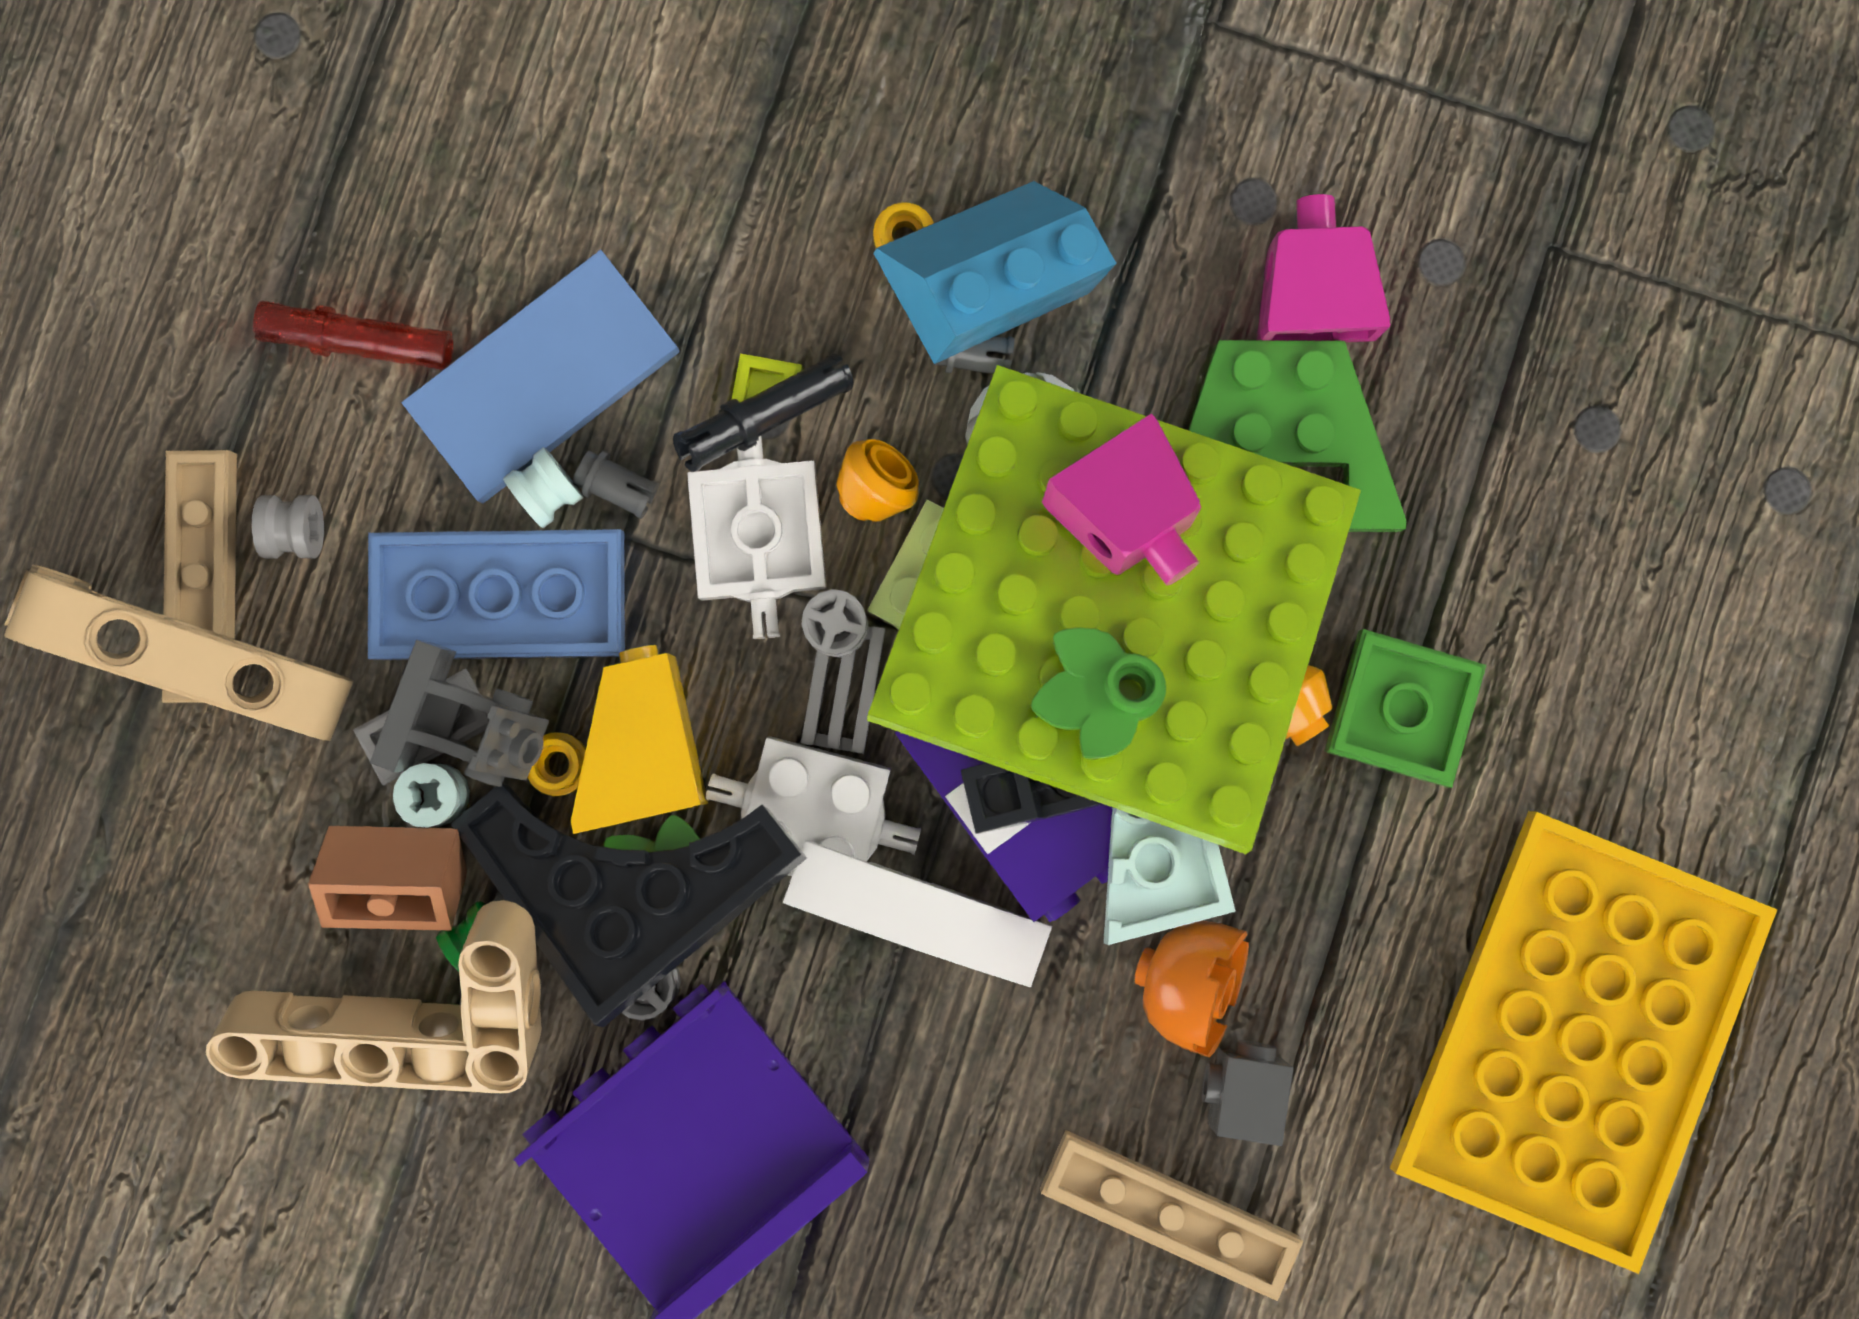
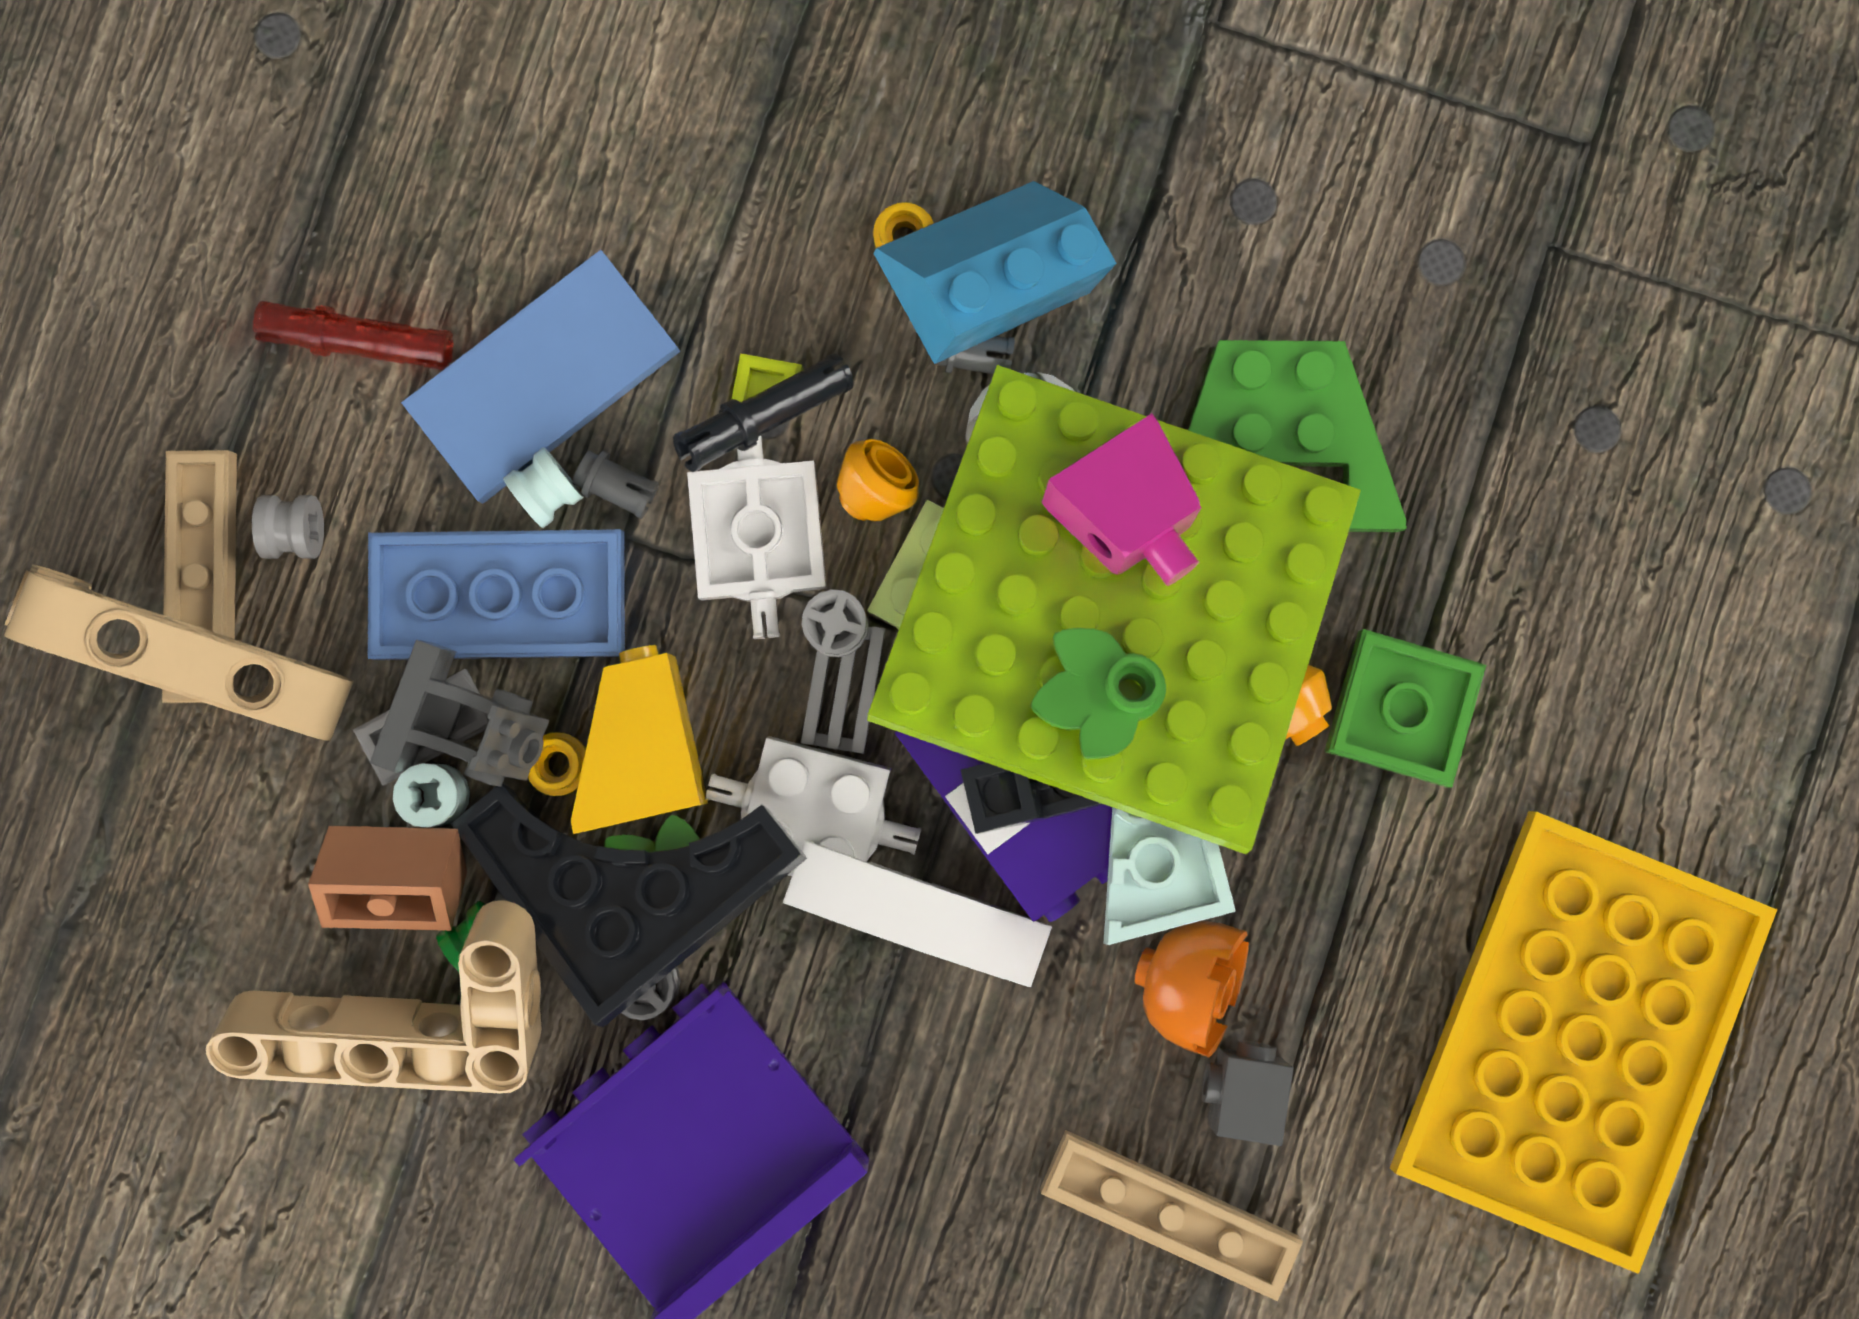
(1322, 280): dark pink torso -> none

